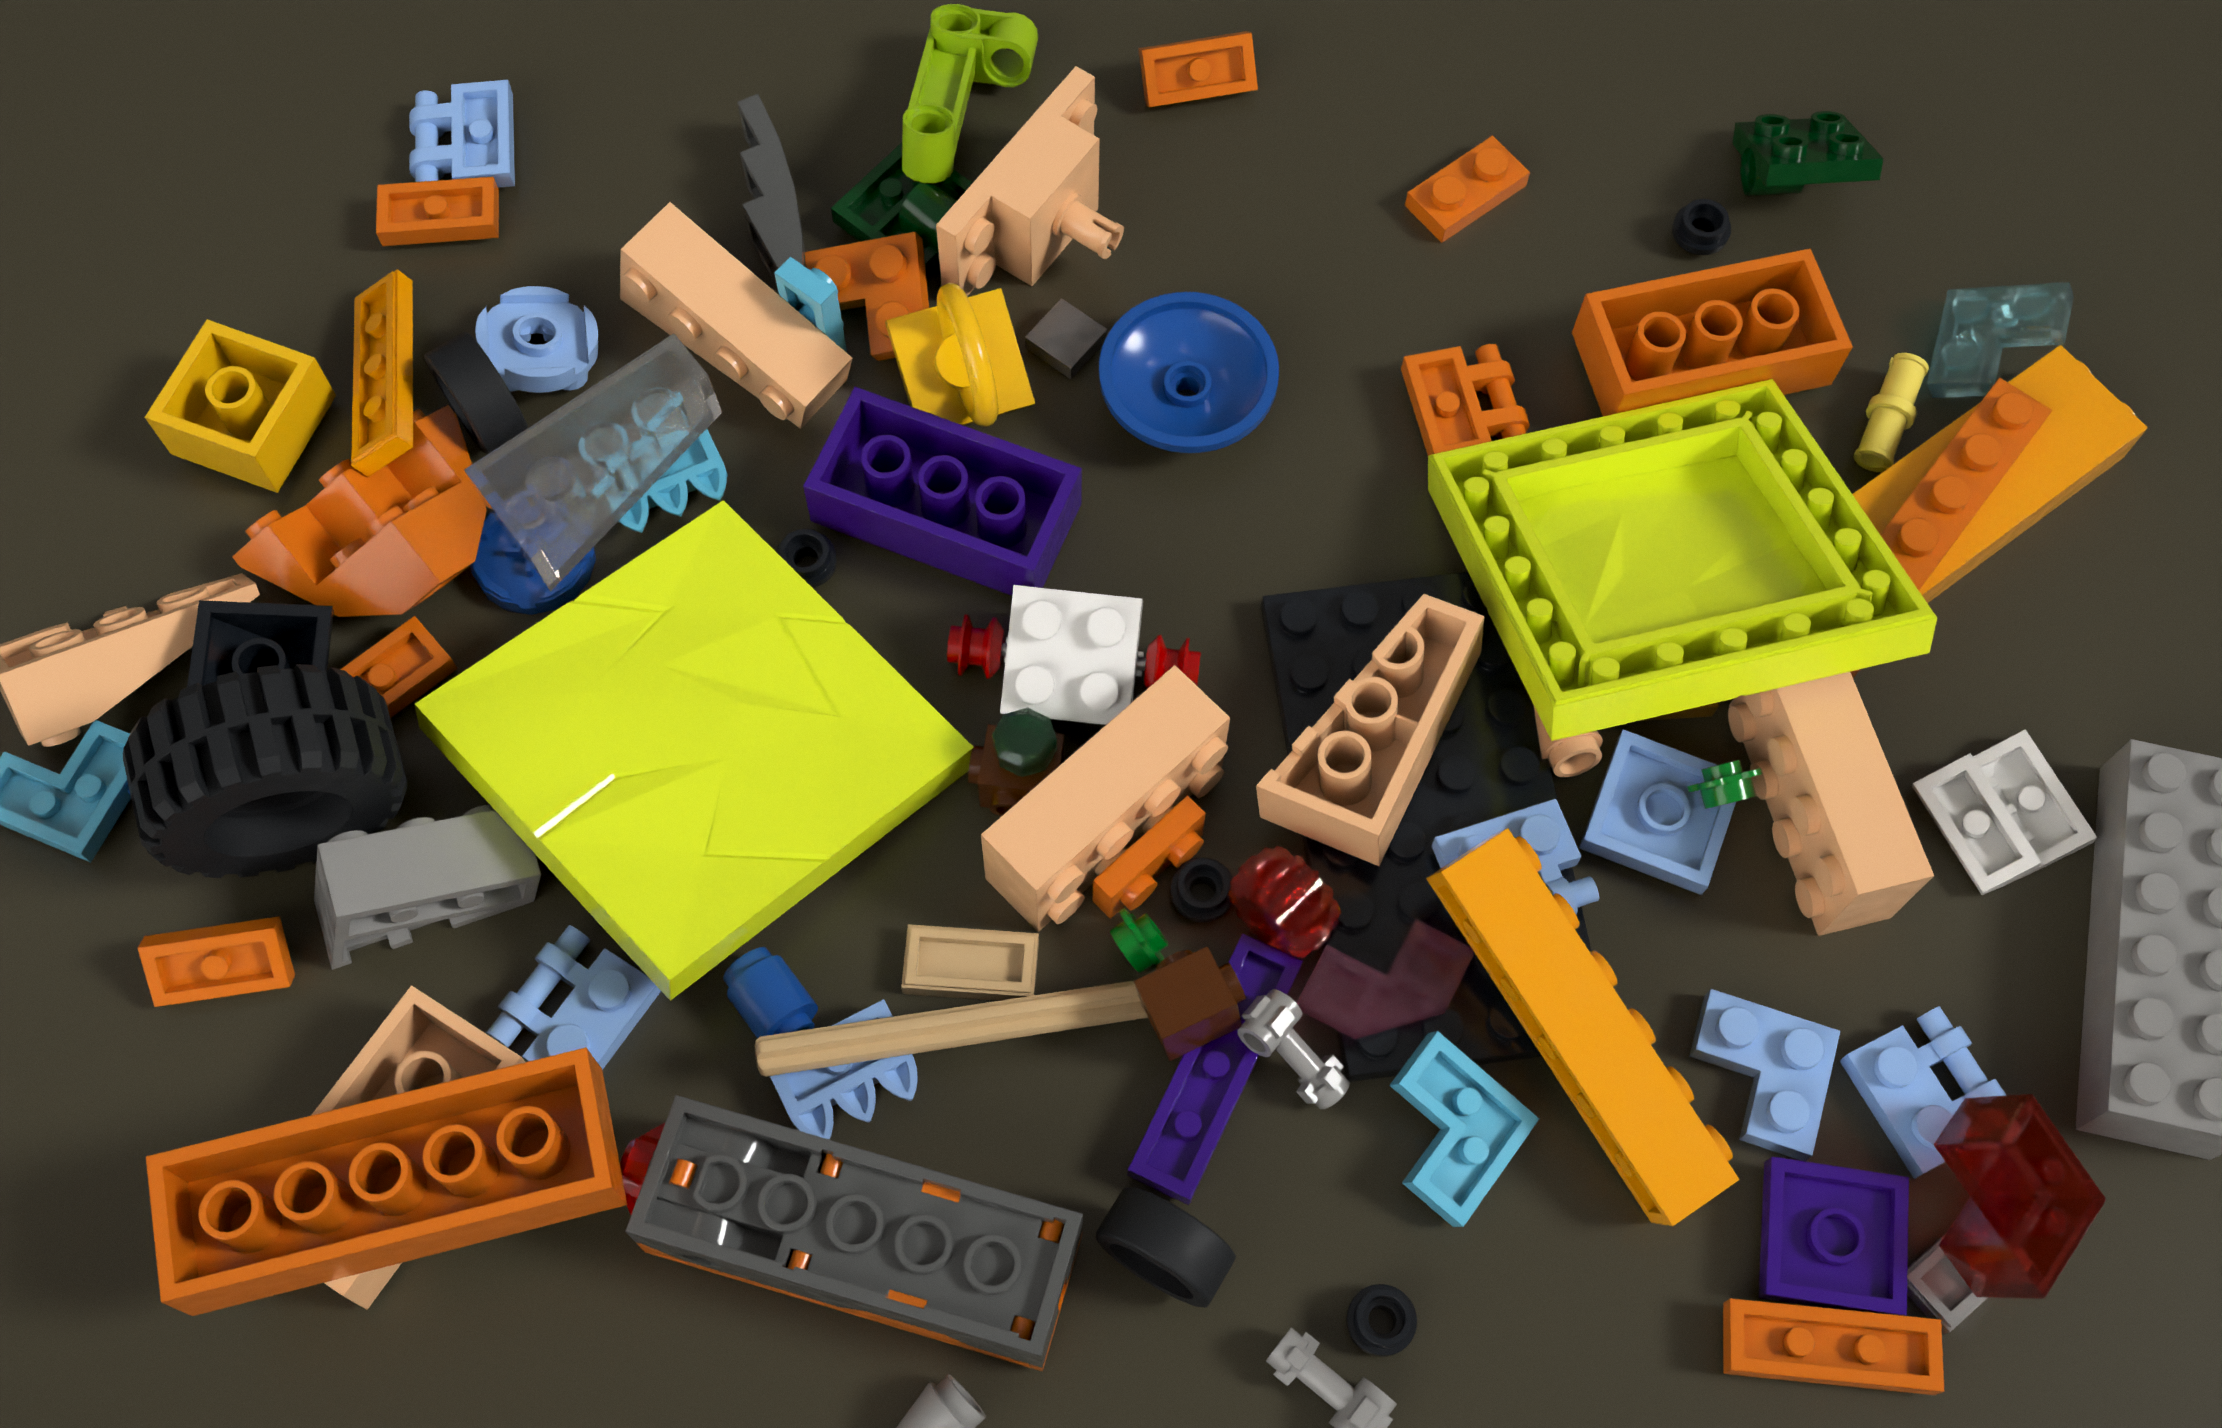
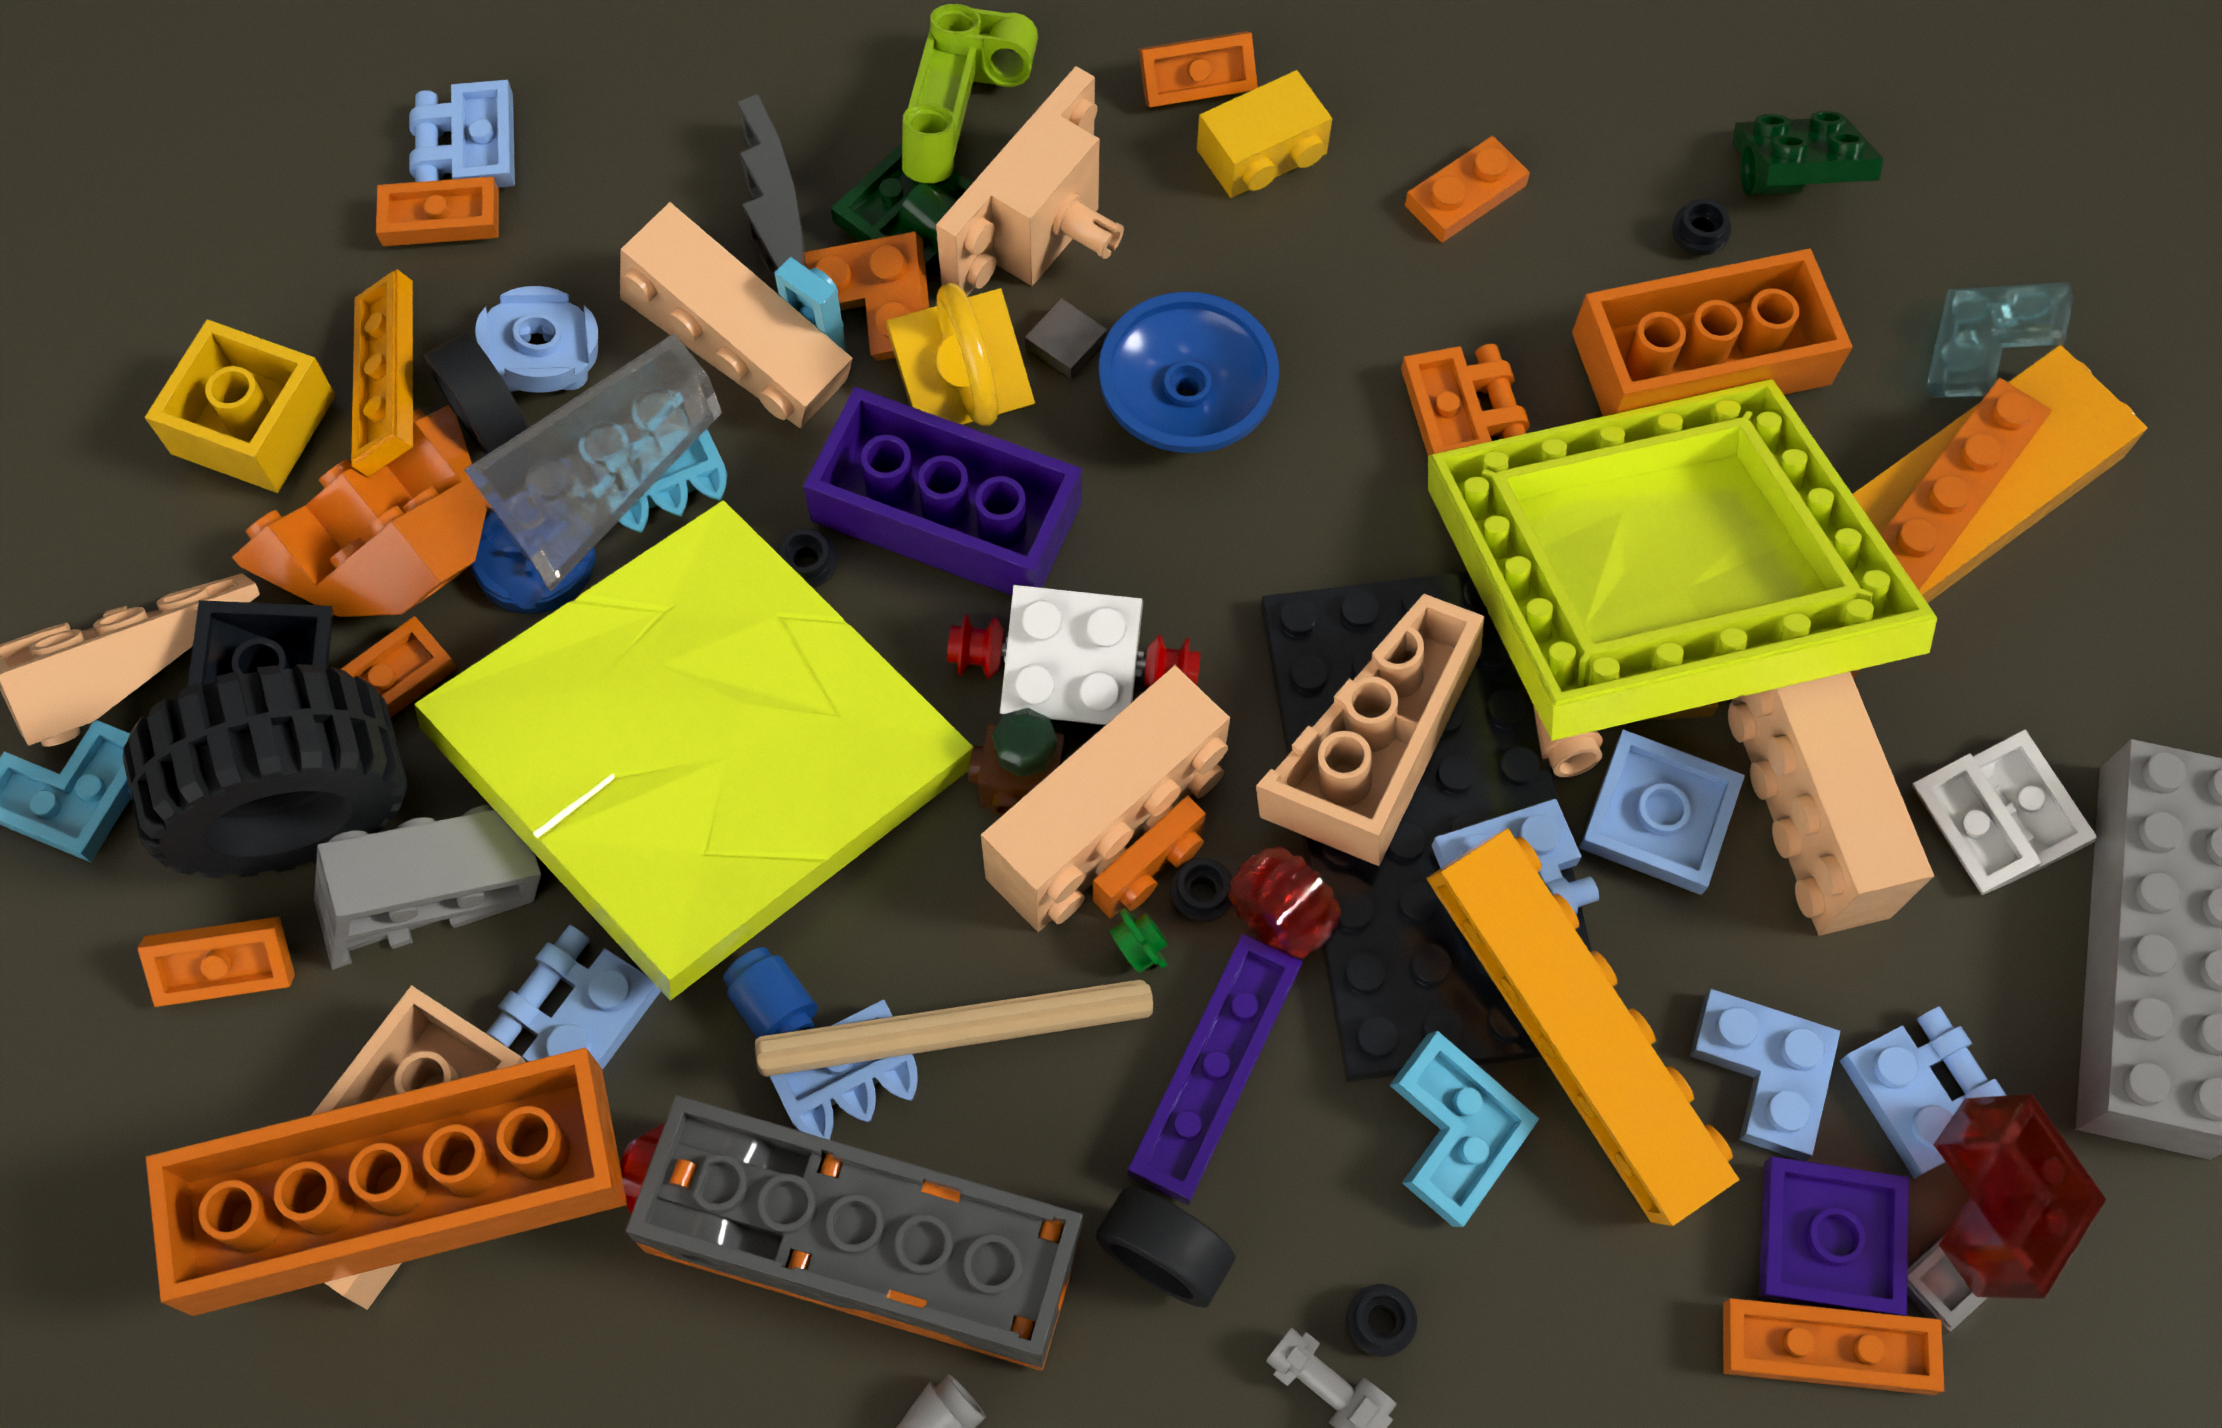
(969, 963): tan tile -> none
(1190, 1000): reddish brown brick -> none
(1264, 134): none -> yellow brick
(1270, 1028): light grey bar -> none
(1368, 1002): clear pink tile -> none
(1726, 784): green plate -> none
(1891, 412): light yellow pin -> none

